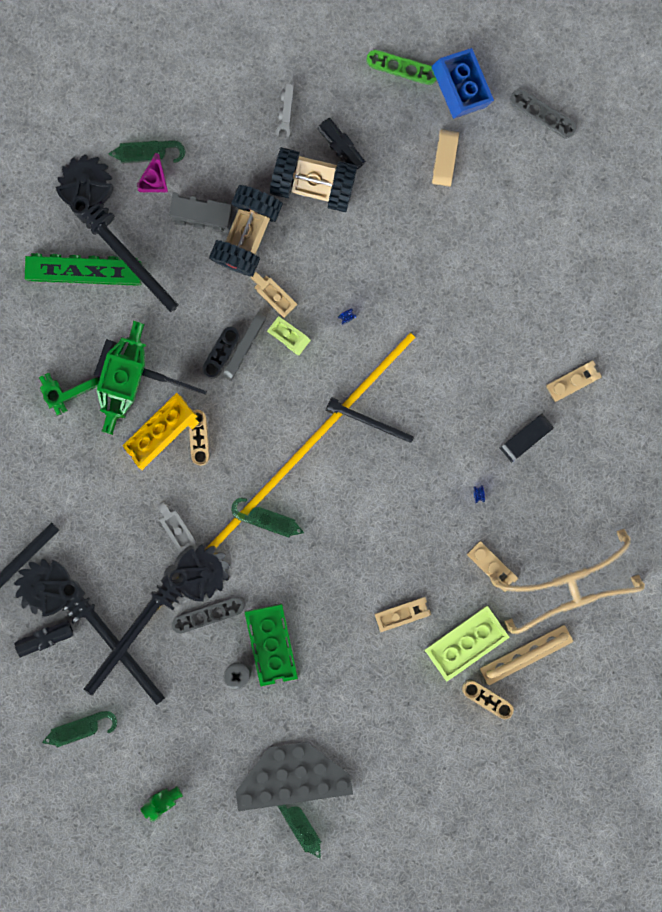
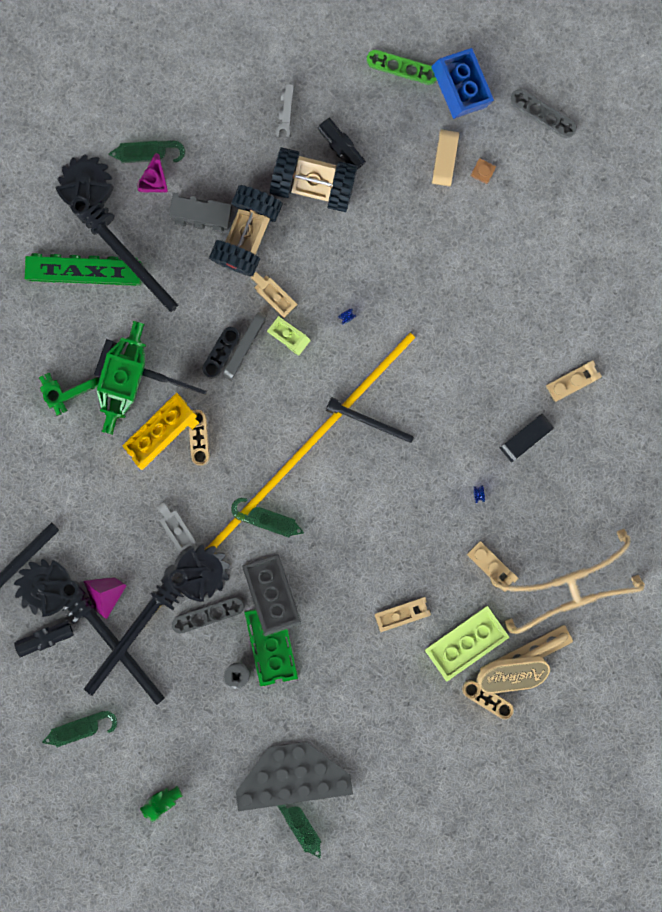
(104, 593): none -> magenta slope
(271, 594): none -> dark grey tile
(483, 171): none -> medium nougat plate
(513, 674): none -> tile

